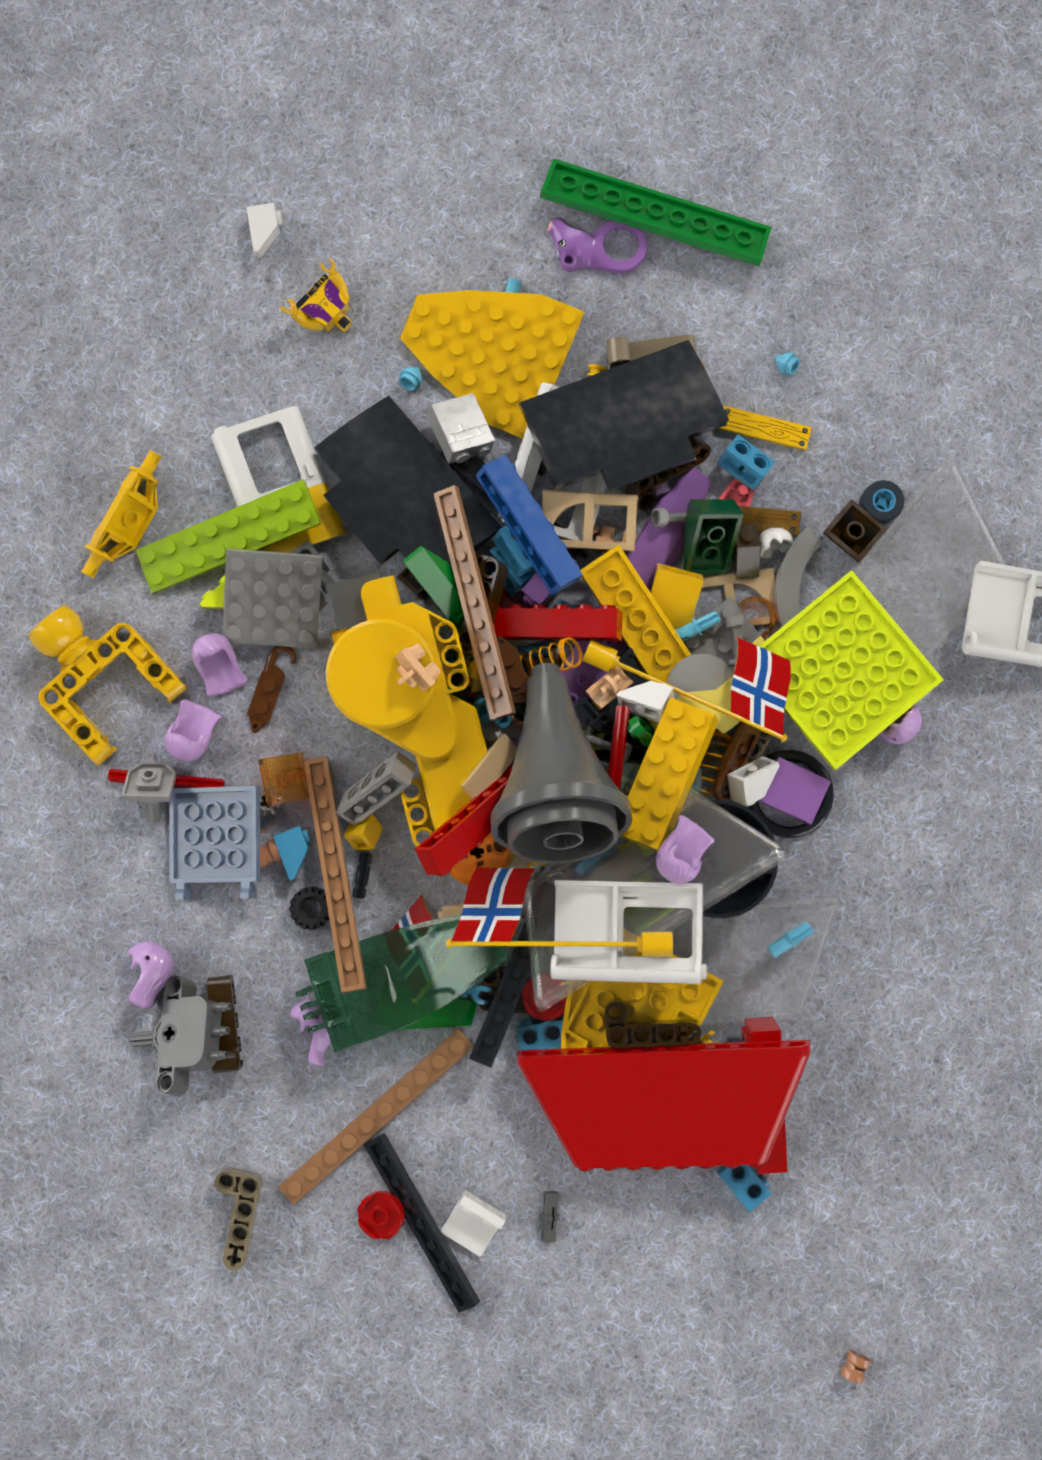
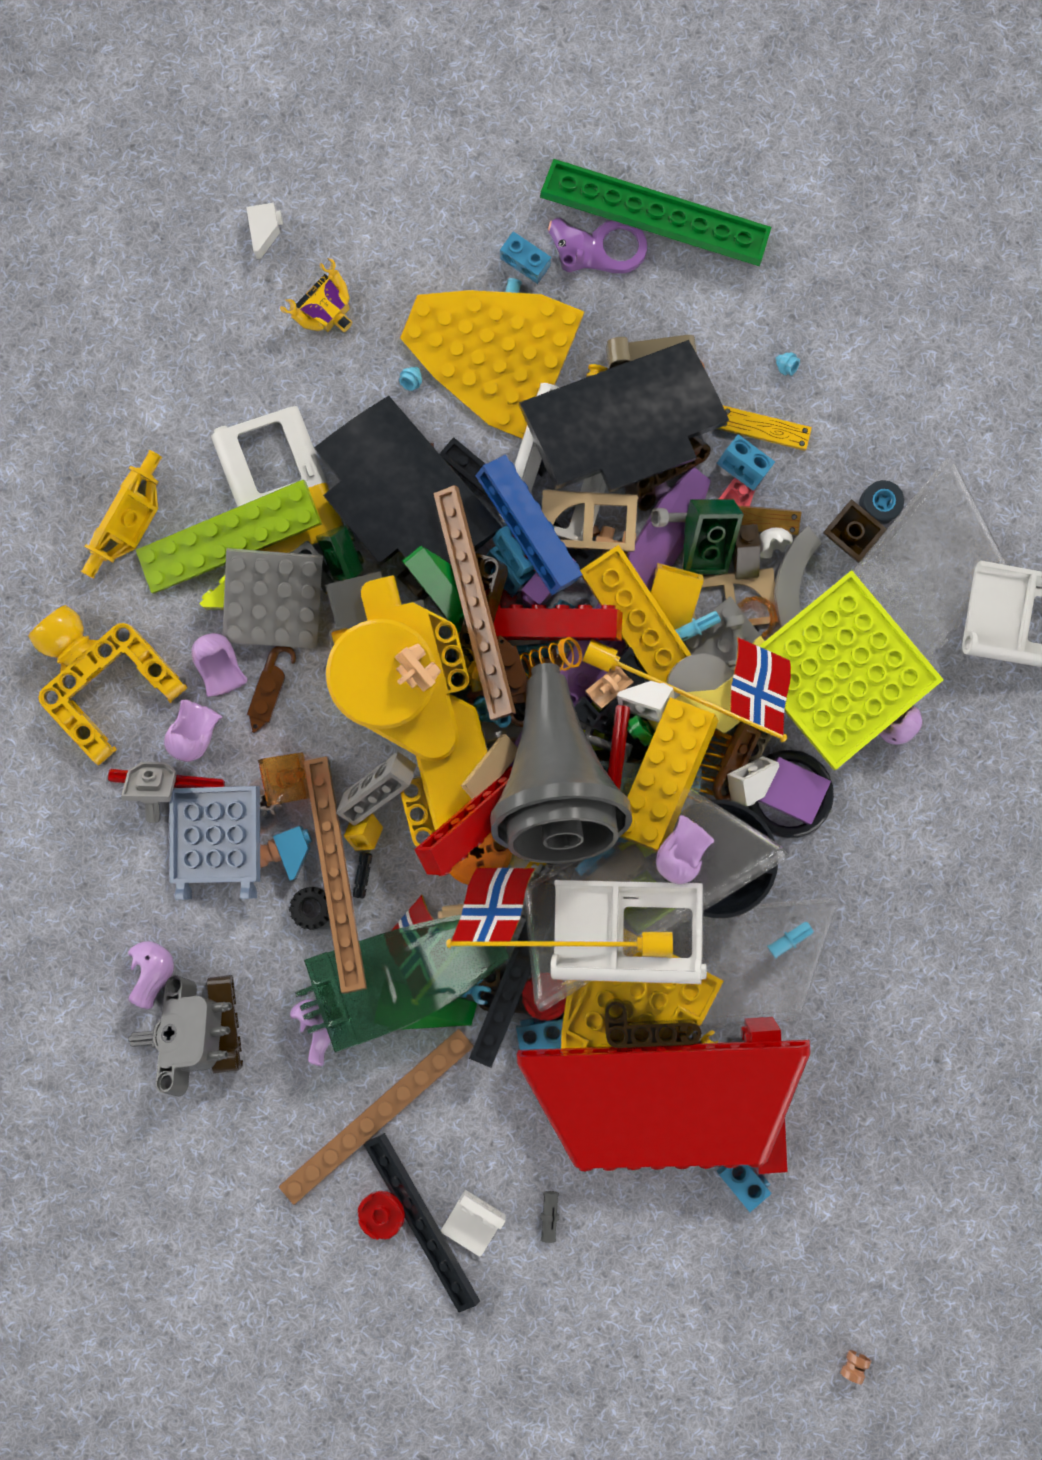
(238, 1218): dark tan beam -> none
(340, 553): none -> dark green slope
(461, 428): brick -> none
(525, 257): none -> dark azure brick

